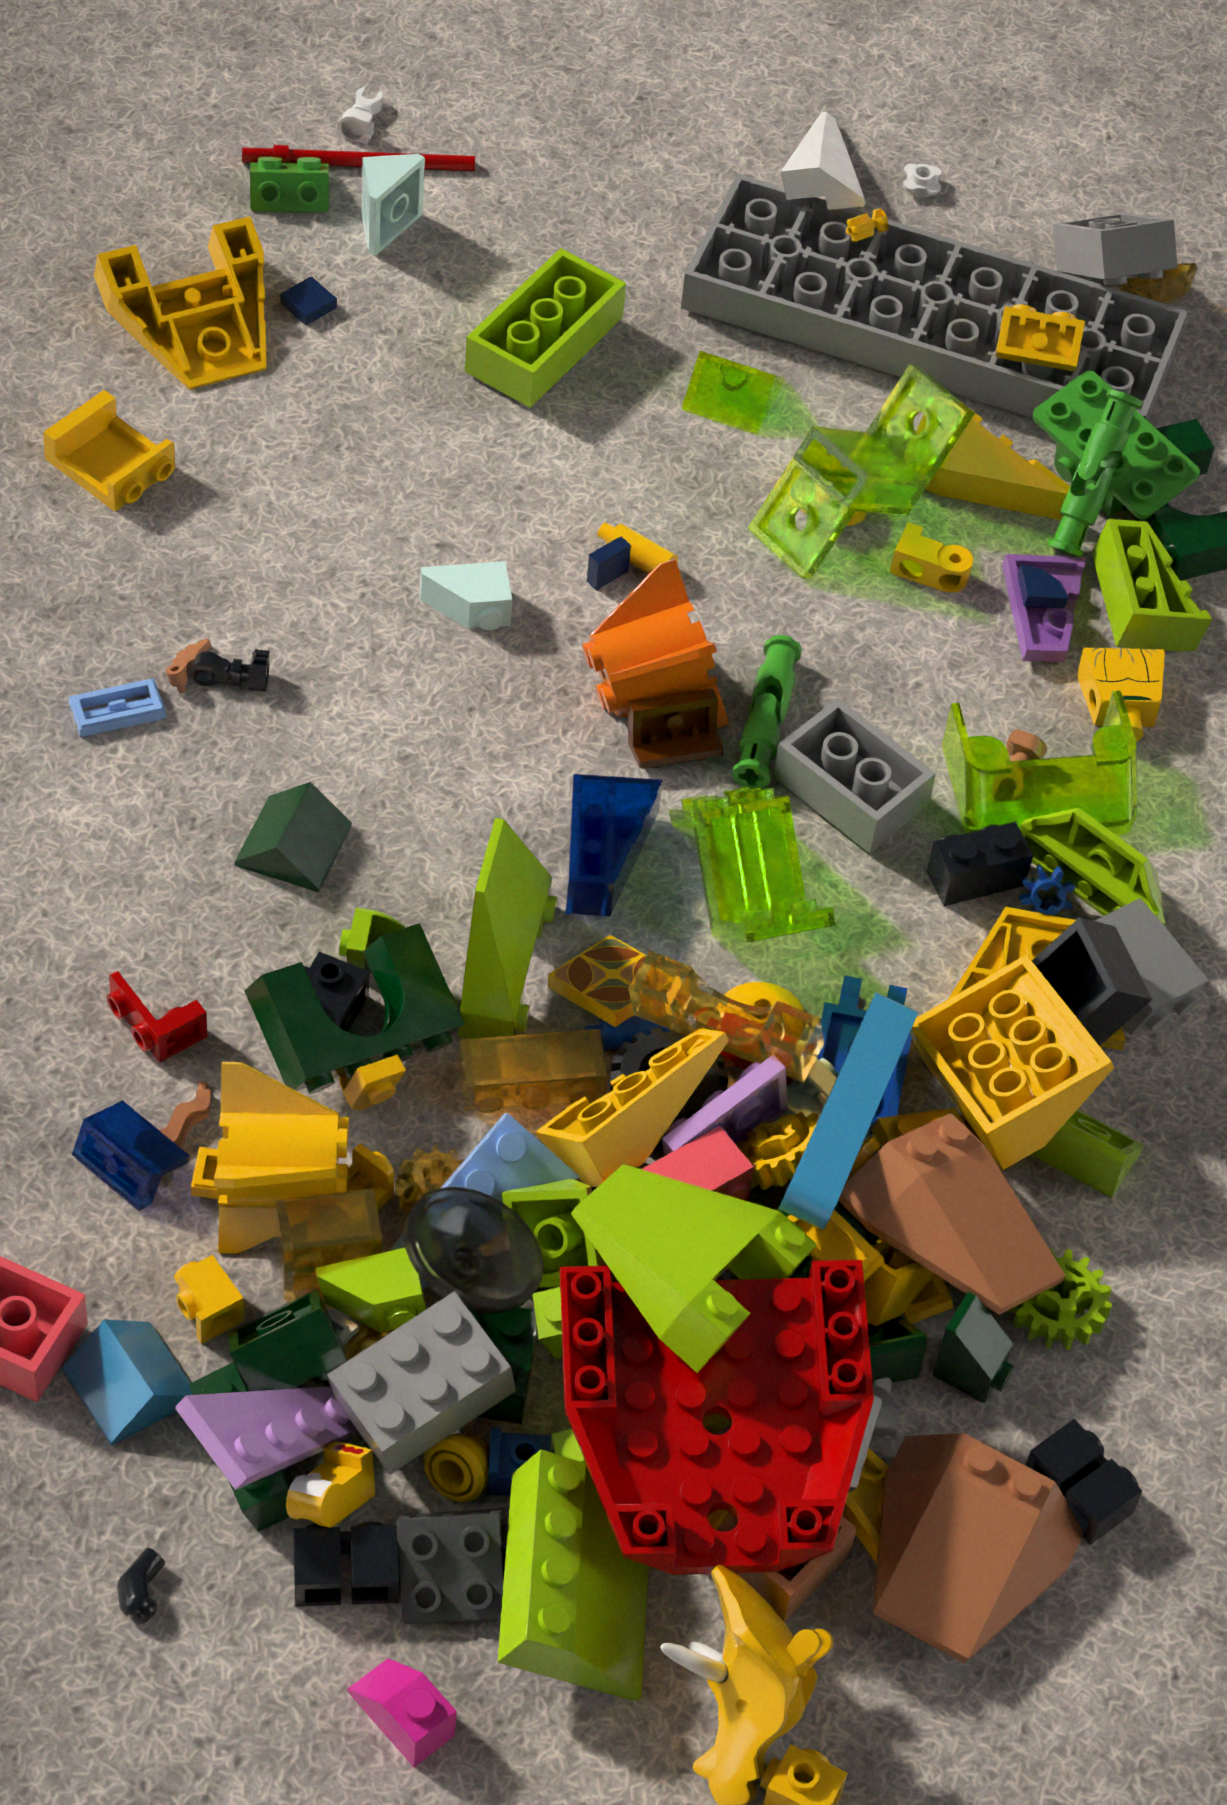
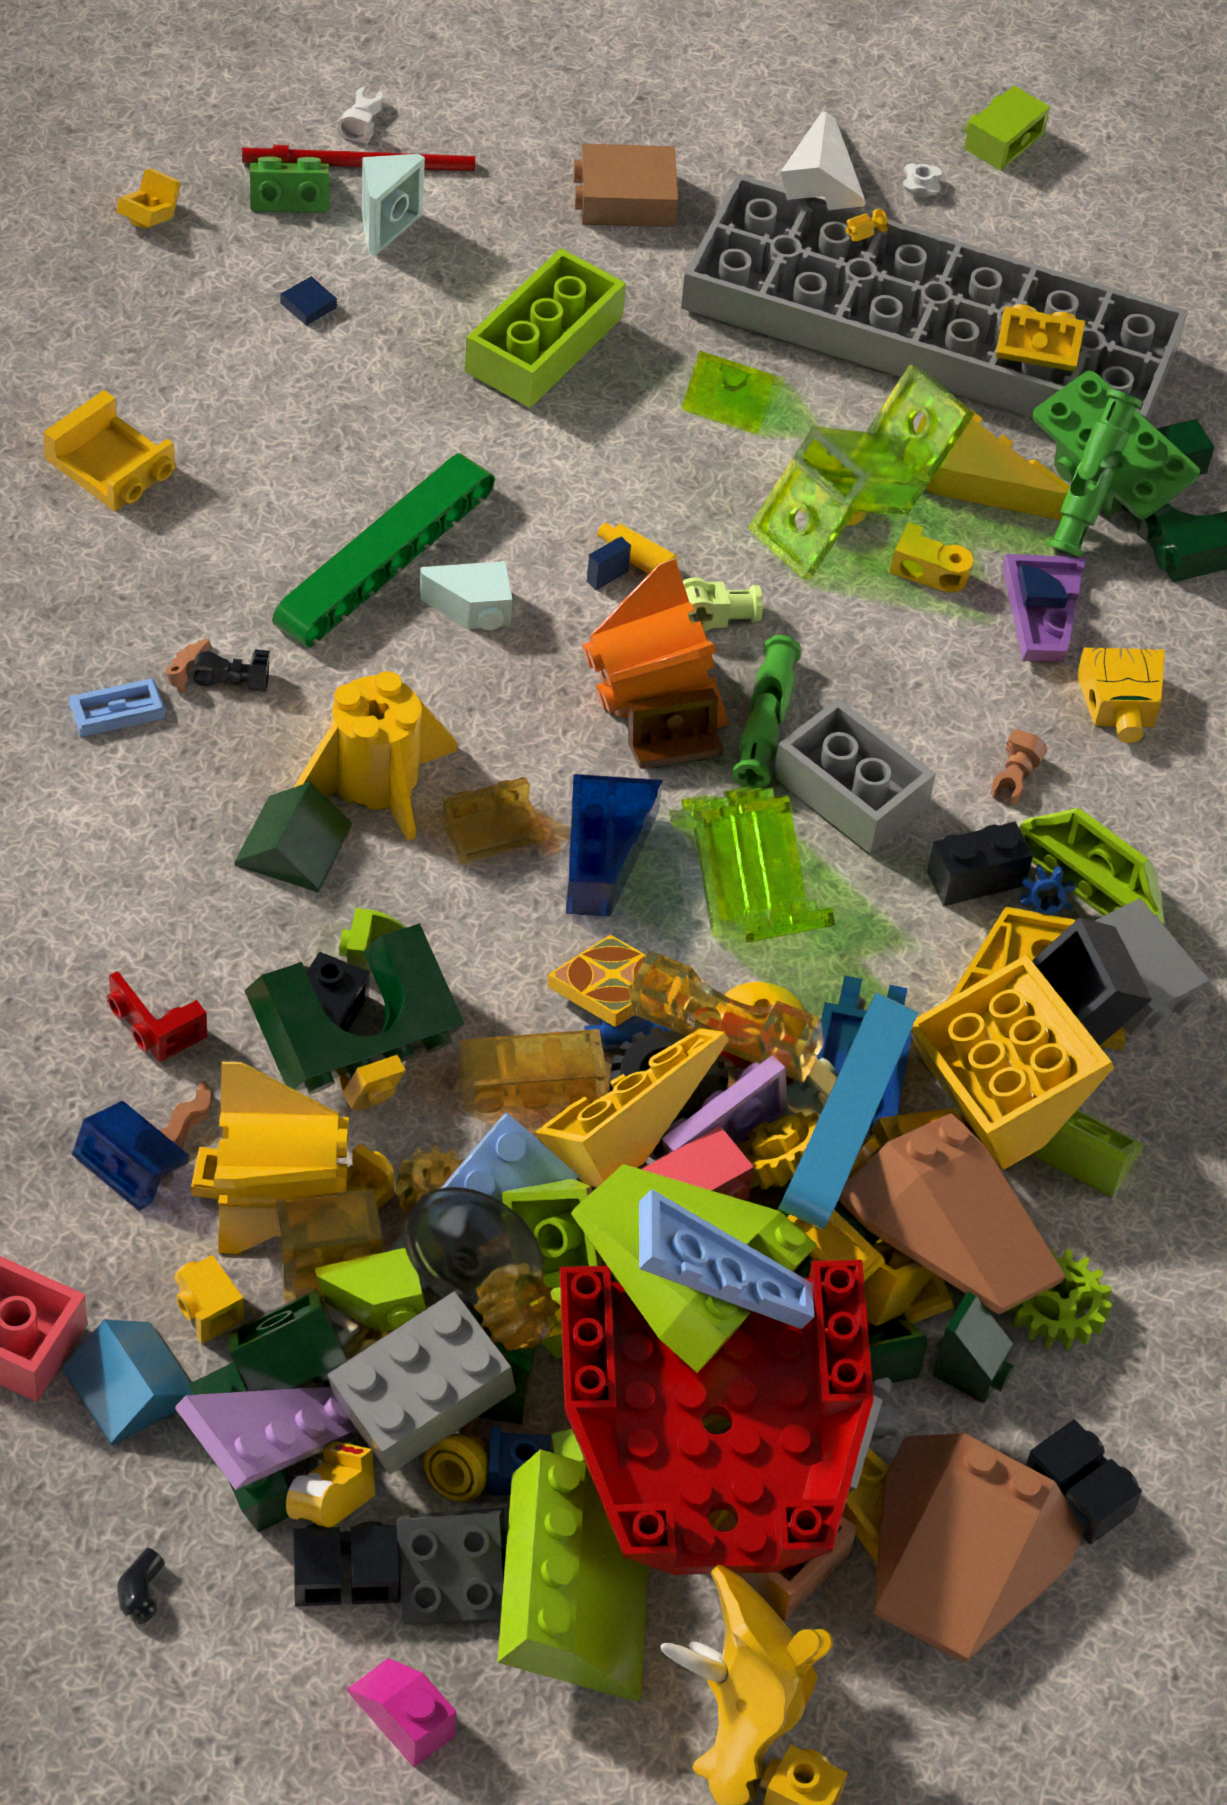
(153, 202): none -> yellow bracket
(197, 325): yellow wedge -> none
(377, 746): none -> yellow brick
(381, 549): none -> green beam
(491, 820): none -> clear yellow bracket
(506, 918): lime wedge -> none
(517, 1306): none -> clear yellow gear
(626, 185): none -> medium nougat brick
(713, 1262): none -> light blue wing
(719, 605): none -> yellowish green connector
(1003, 791): clear neon green windscreen -> none
(1006, 127): none -> lime brick
(1115, 247): light grey brick -> none
(1142, 592): lime wedge -> none
(1166, 289): clear yellow slope -> none

